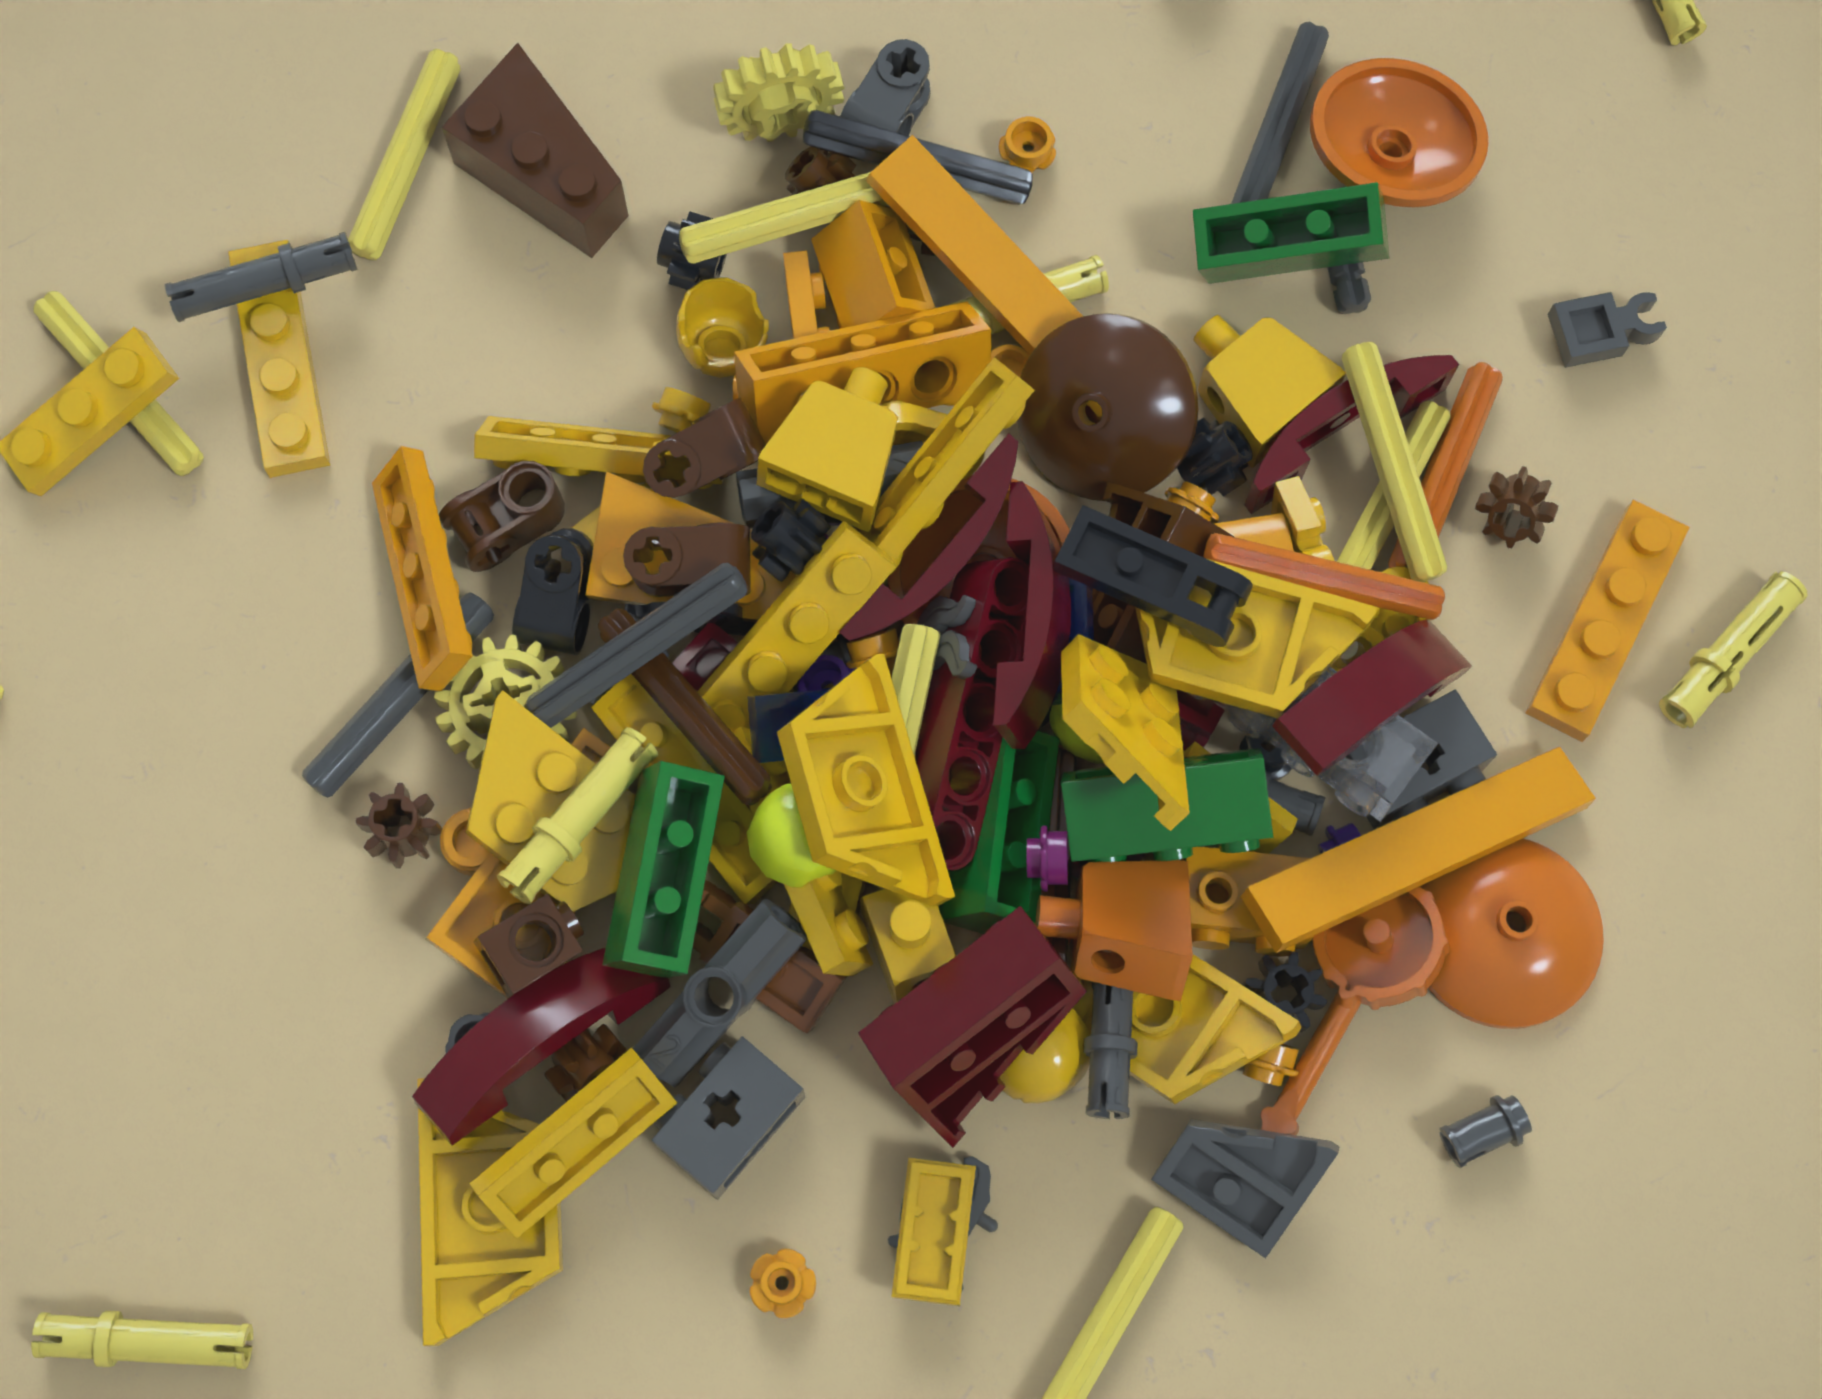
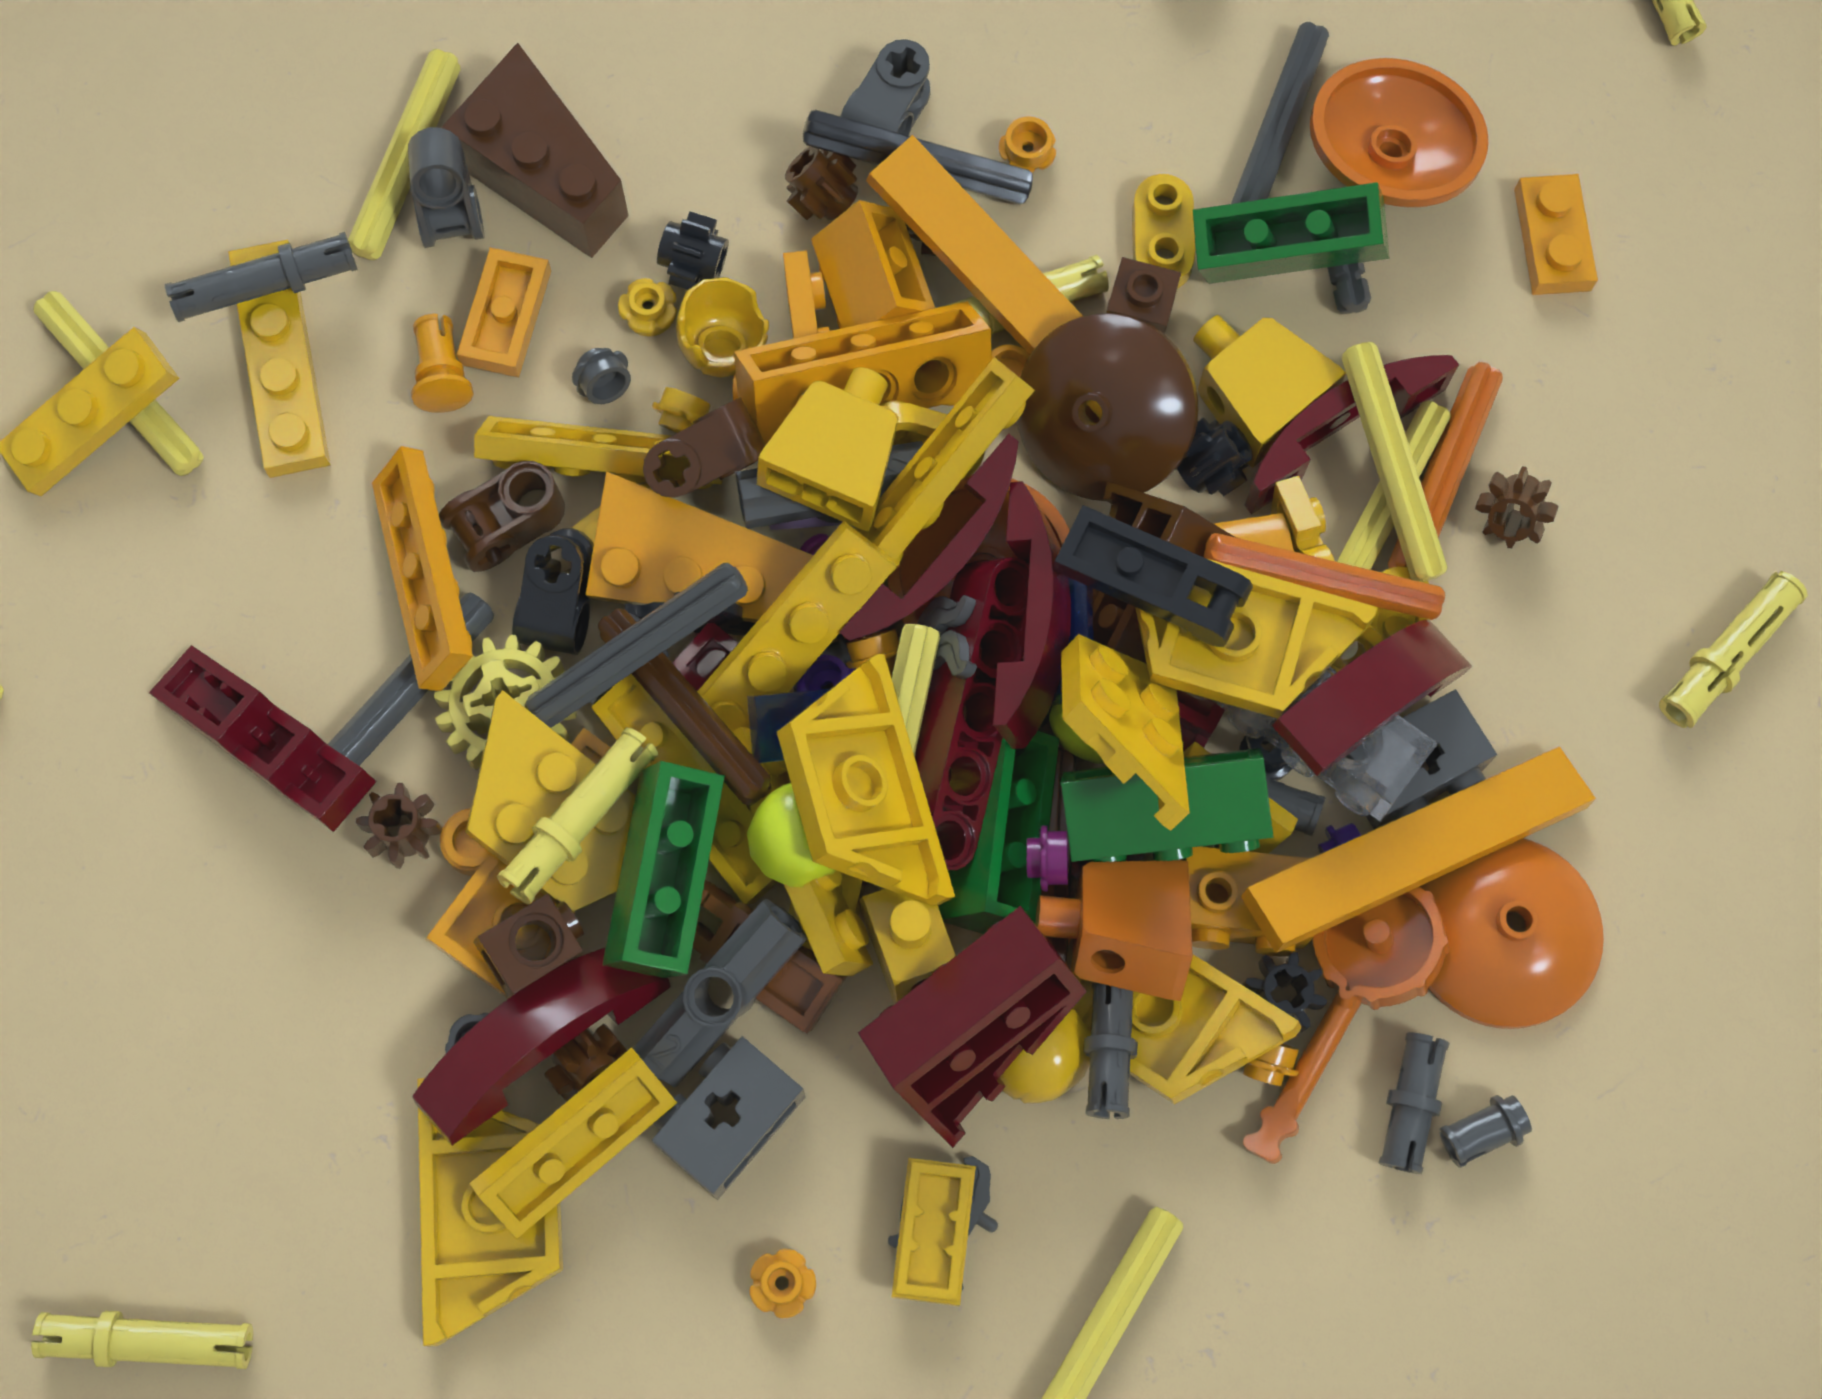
(263, 738): none -> dark red slope
(440, 375): none -> light orange pin
(442, 187): none -> dark grey piece
(504, 312): none -> light orange plate
(602, 375): none -> dark grey plate
(648, 321): none -> yellow plate
(690, 554): reddish brown piece -> none
(774, 219): light yellow axle -> none
(777, 91): light yellow gear -> none
(788, 537): black gear -> none
(1144, 292): none -> reddish brown brick
(1164, 226): none -> yellow plate
(1194, 499): light orange plate -> none
(1245, 1177): dark grey wing -> none
(1414, 1103): none -> dark grey pin
(1555, 234): none -> light orange plate
(1597, 330): dark grey plate -> none
(1607, 621): light orange plate -> none

